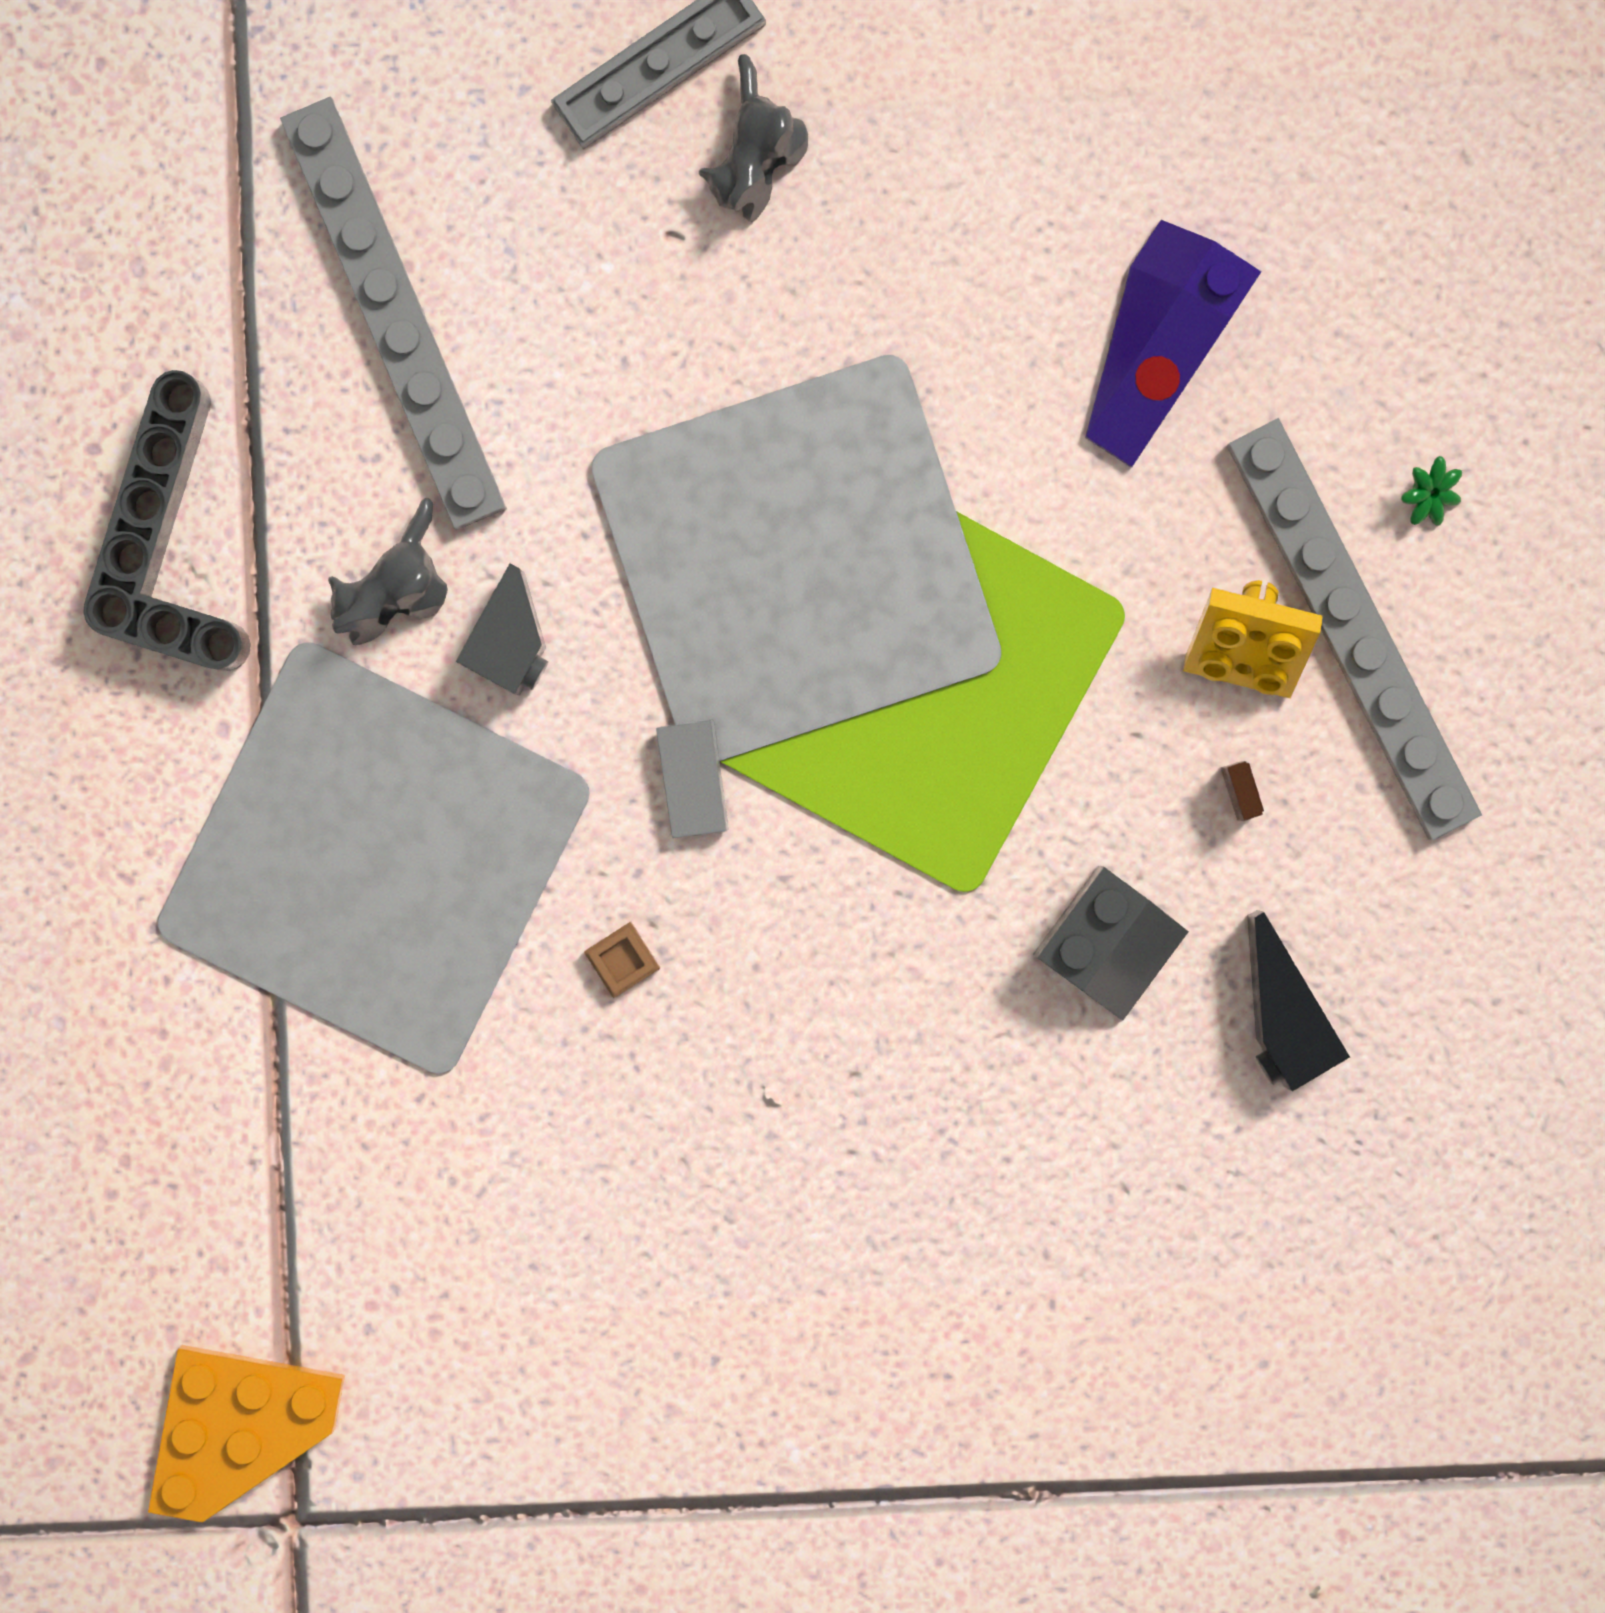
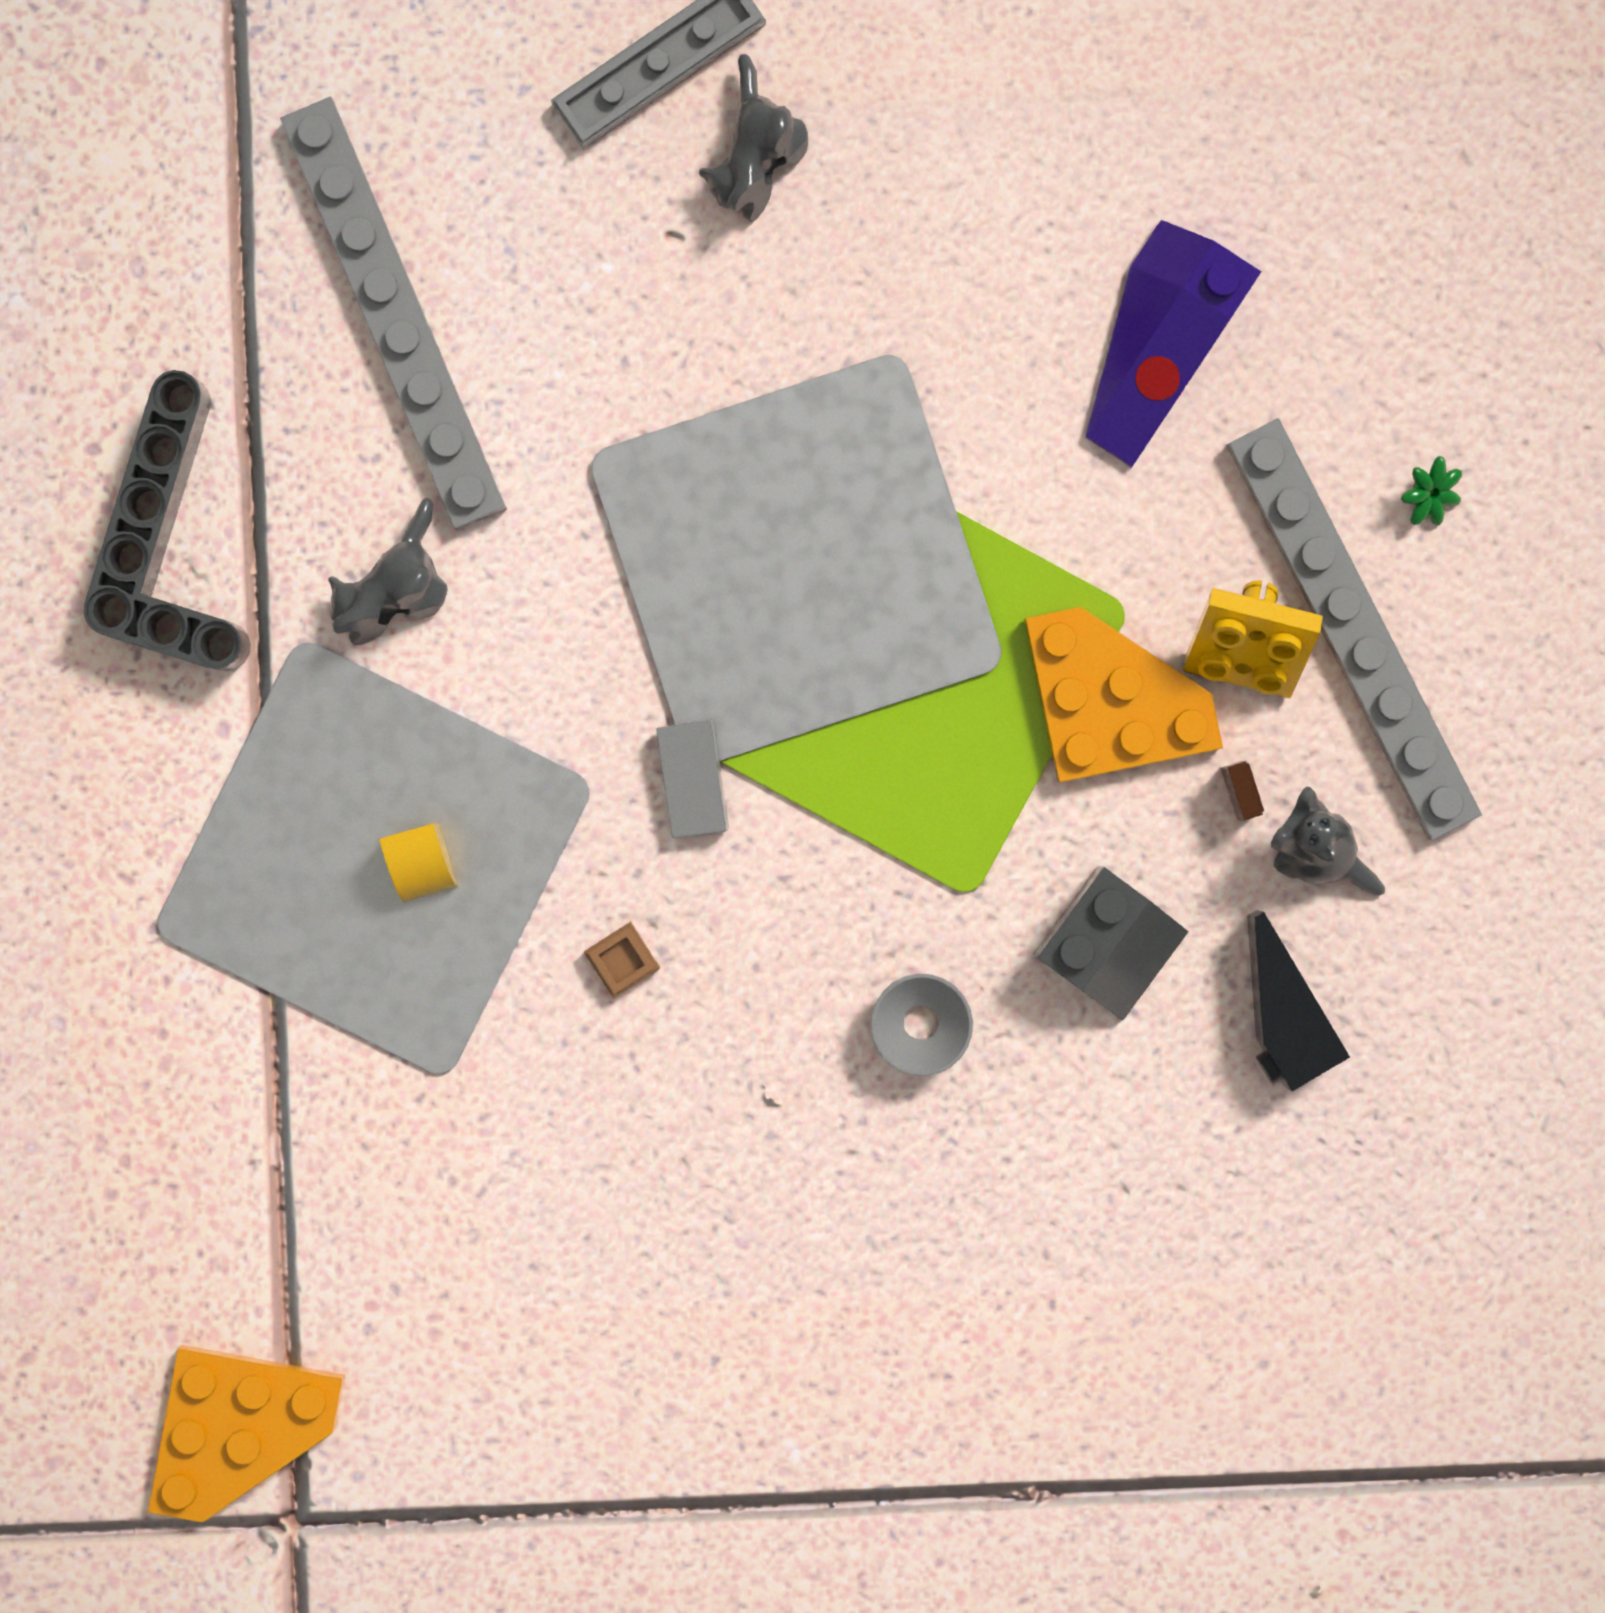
(418, 862): none -> yellow brick
(507, 637): dark grey slope -> none
(930, 1054): none -> light grey piece
(1111, 699): none -> light orange plate
(1321, 847): none -> dark grey animal

